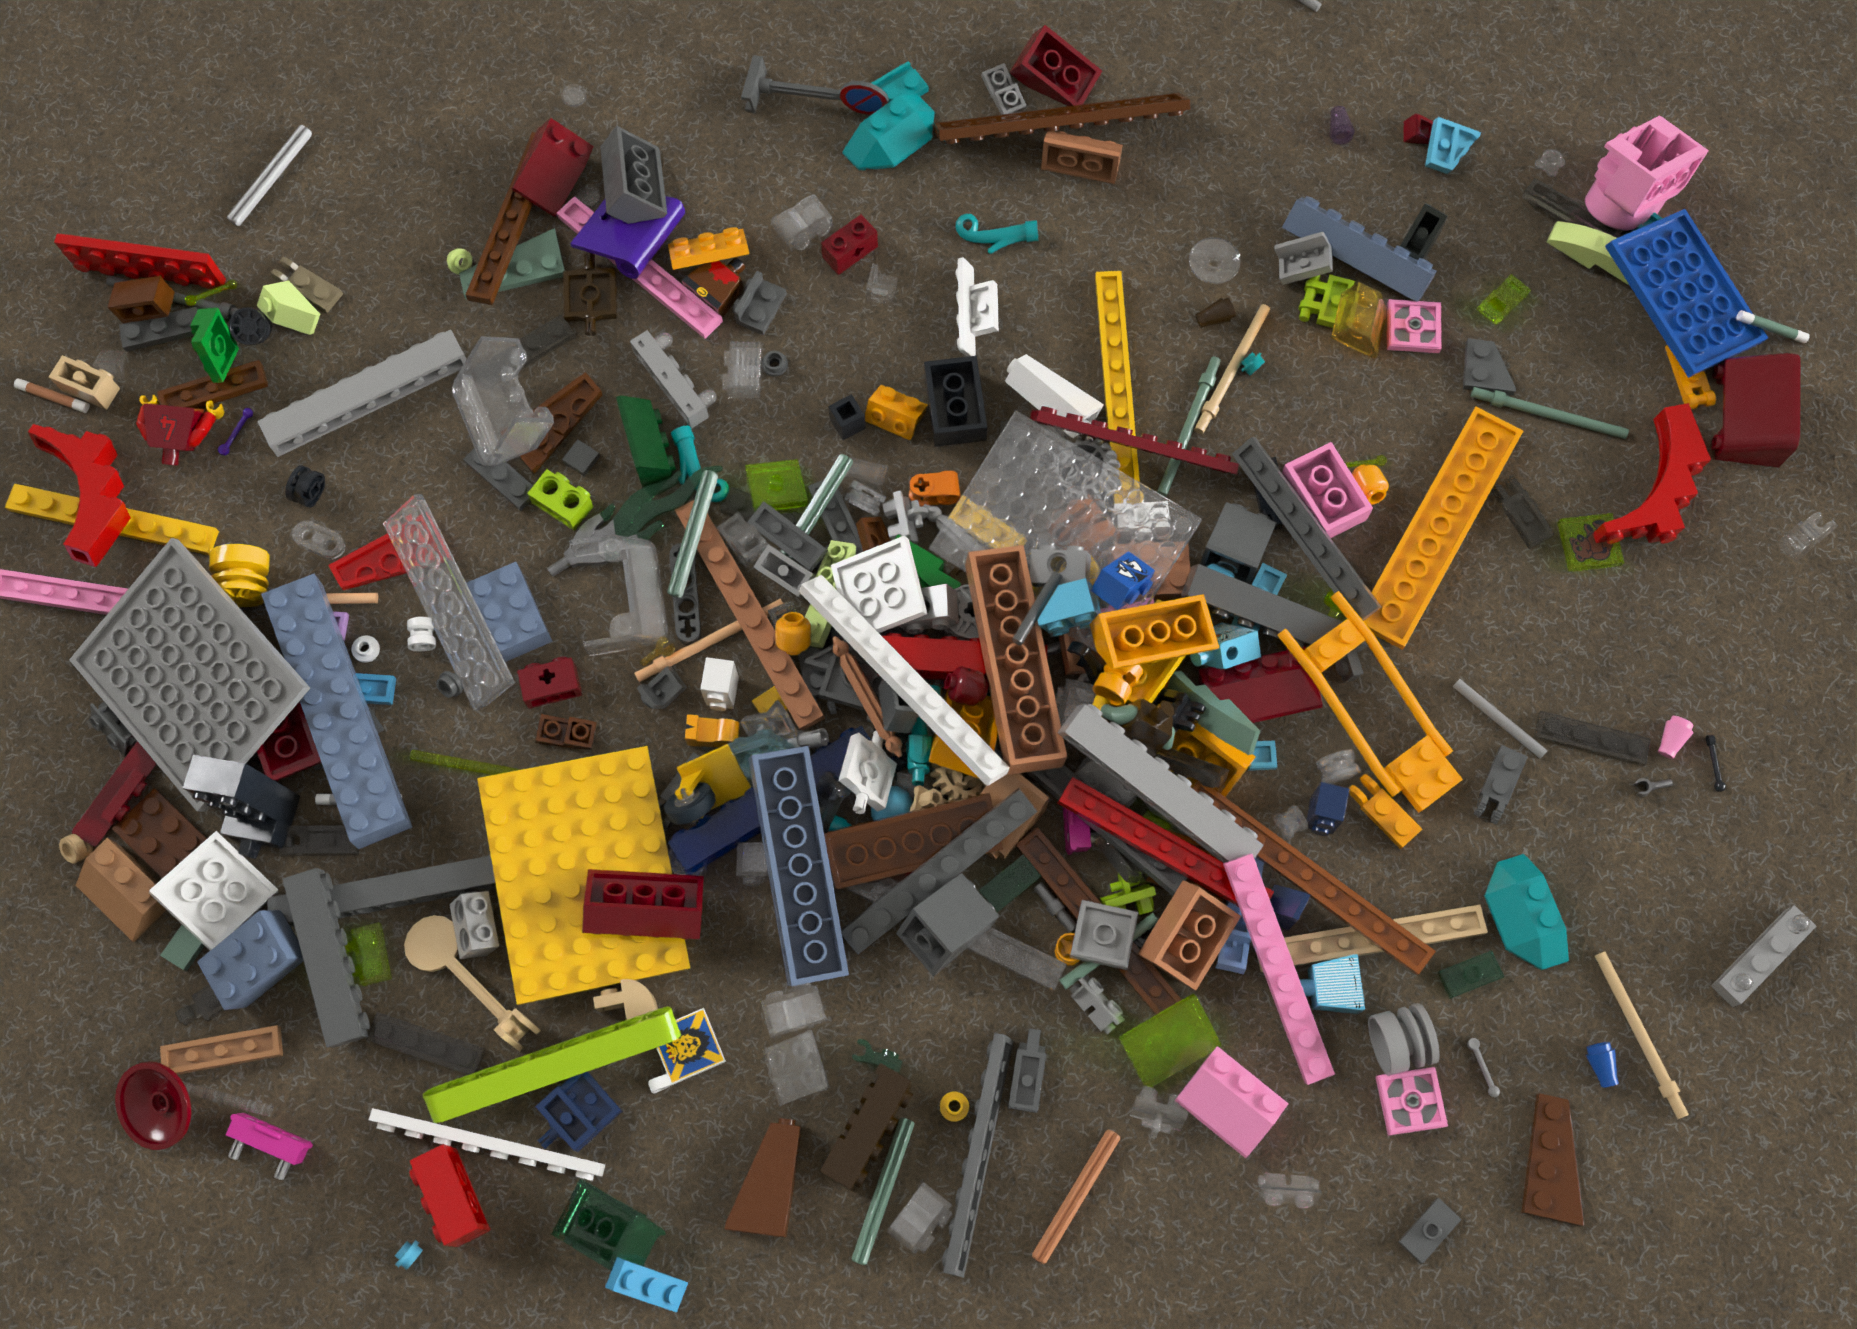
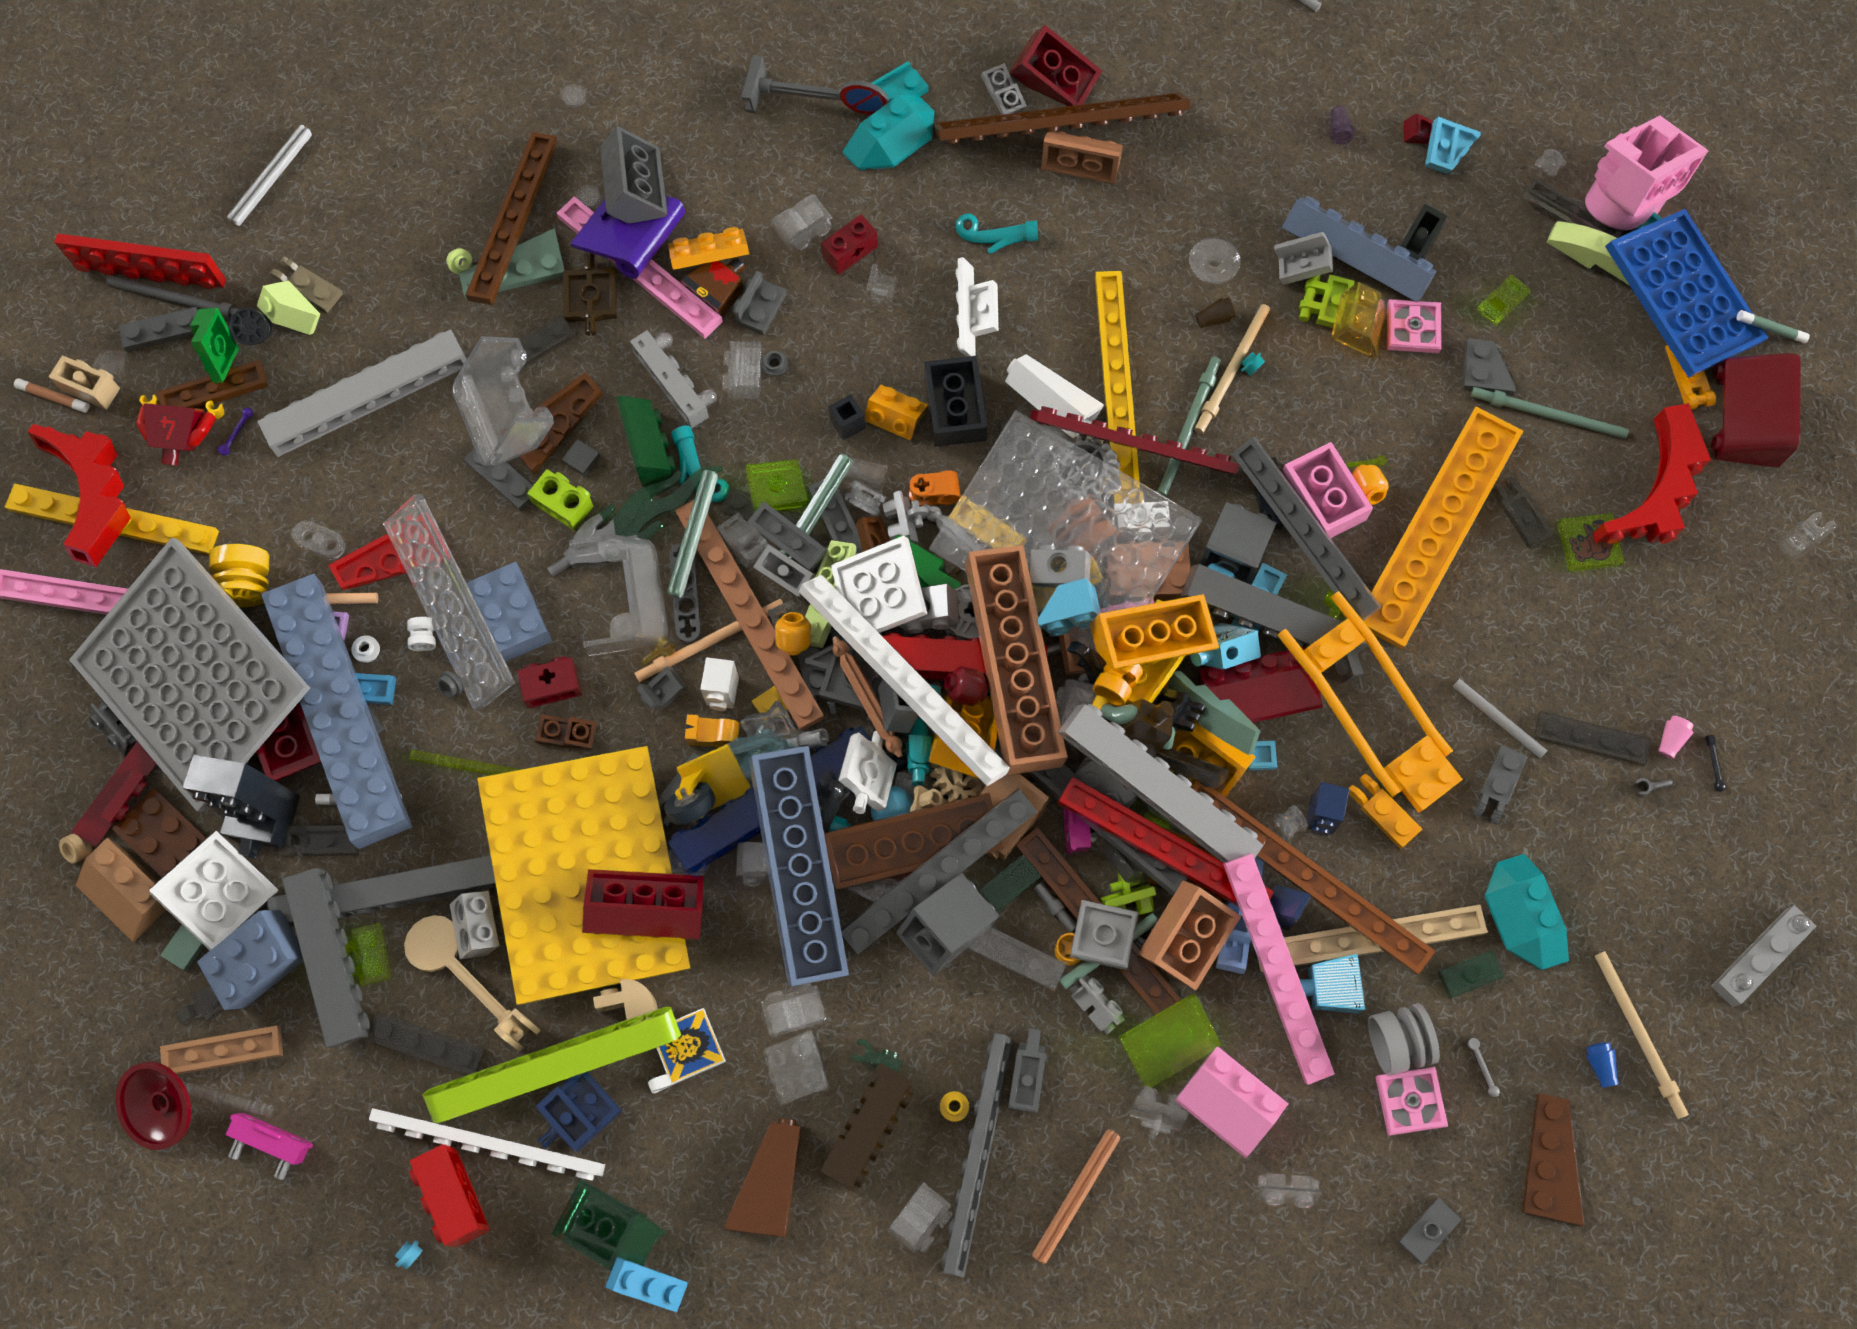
(141, 299): reddish brown brick -> none
(192, 300): clear neon green hinge -> none
(306, 486): black wheel -> none
(552, 166): dark red slope -> none
(883, 1191): sand green axle -> none
(1037, 608): dark grey bar -> none
(1123, 581): blue brick -> none
(1338, 767): clear wheel -> none

